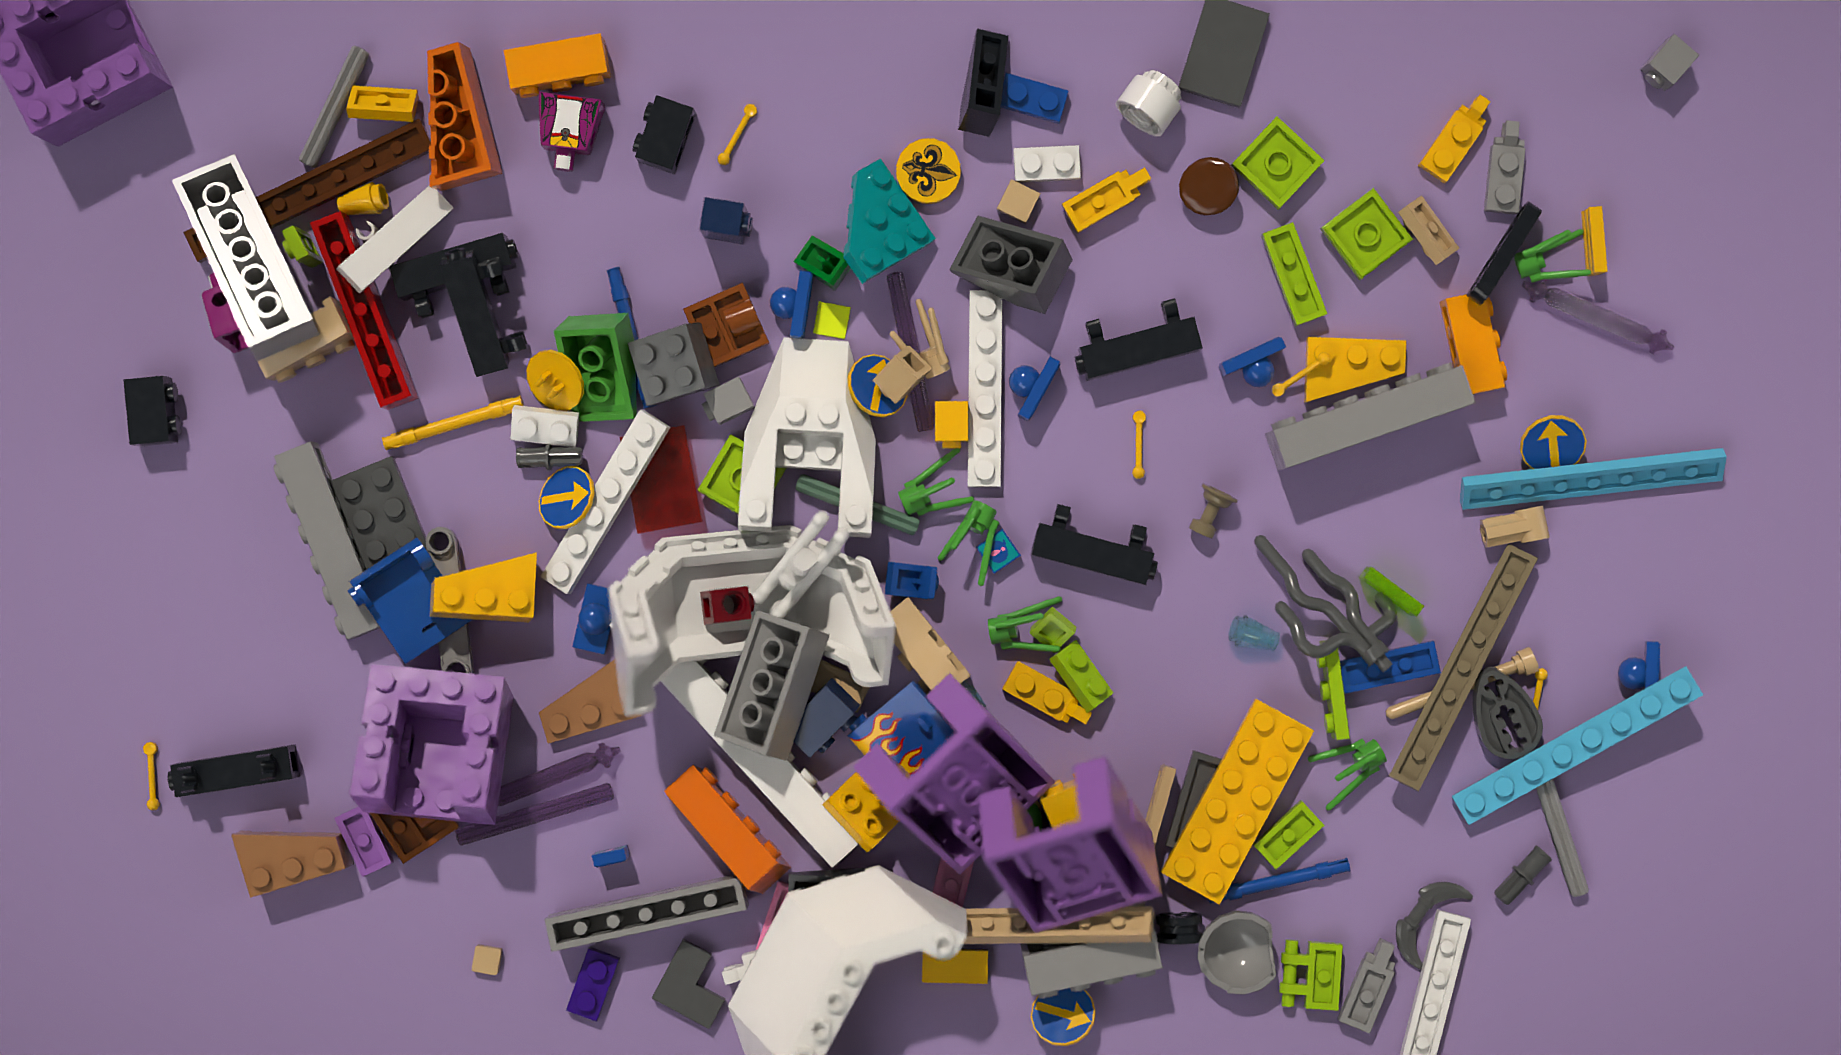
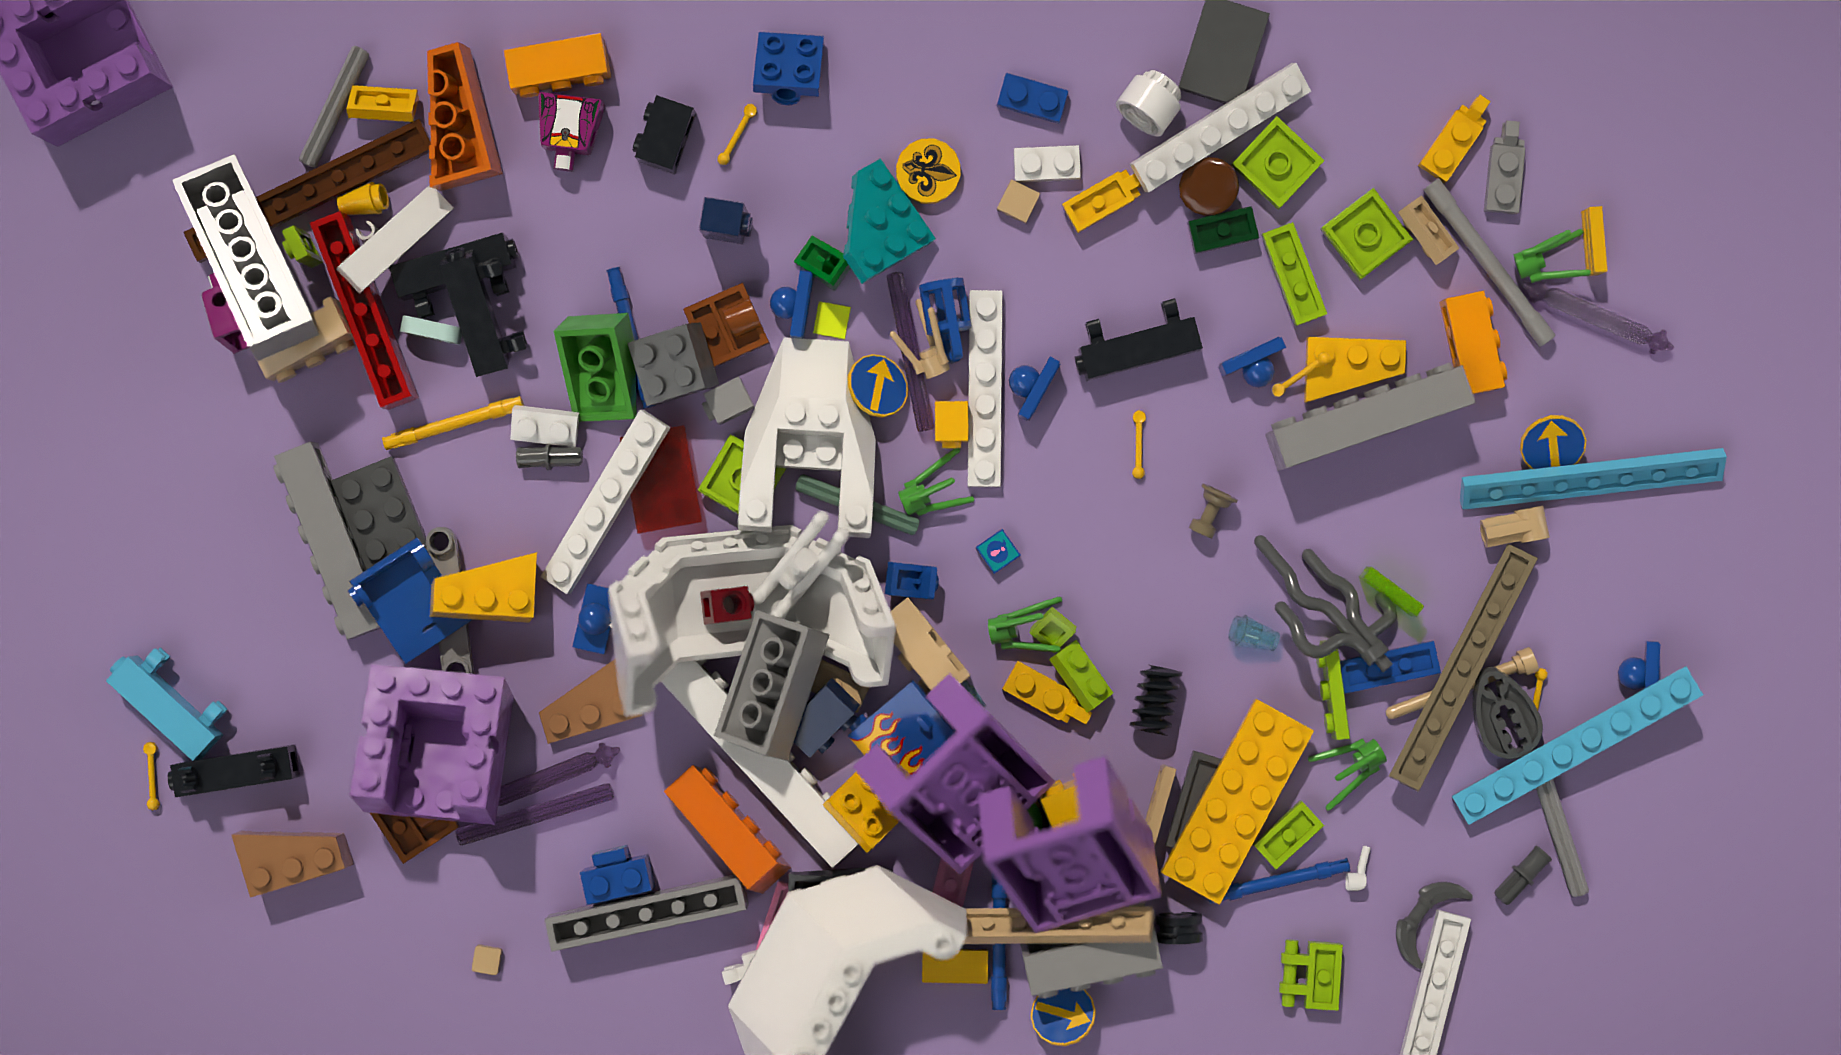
(151, 411): black brick -> none
(164, 706): none -> medium azure brick
(364, 841): medium lavender plate -> none
(431, 330): none -> light aqua beam
(555, 380): yellow piece -> none
(566, 497): blue piece -> none
(593, 984): dark purple plate -> none
(617, 879): none -> blue brick
(680, 987): dark grey tile -> none
(788, 66): none -> blue plate
(902, 374): tan brick -> none
(948, 323): none -> blue piece
(978, 518): bright green plant -> none
(984, 83): black slope -> none
(999, 977): none -> blue piece
(1013, 263): dark grey slope -> none
(1094, 553): black brick -> none
(1155, 699): none -> black piece
(1220, 127): none -> white plate
(1223, 230): none -> dark green plate
(1237, 952): light grey cylinder -> none
(1358, 880): none -> white hand
(1369, 988): light grey hinge -> none
(1504, 253): black beam -> none
(1530, 317): none -> light grey piece
(1669, 63): light grey brick -> none

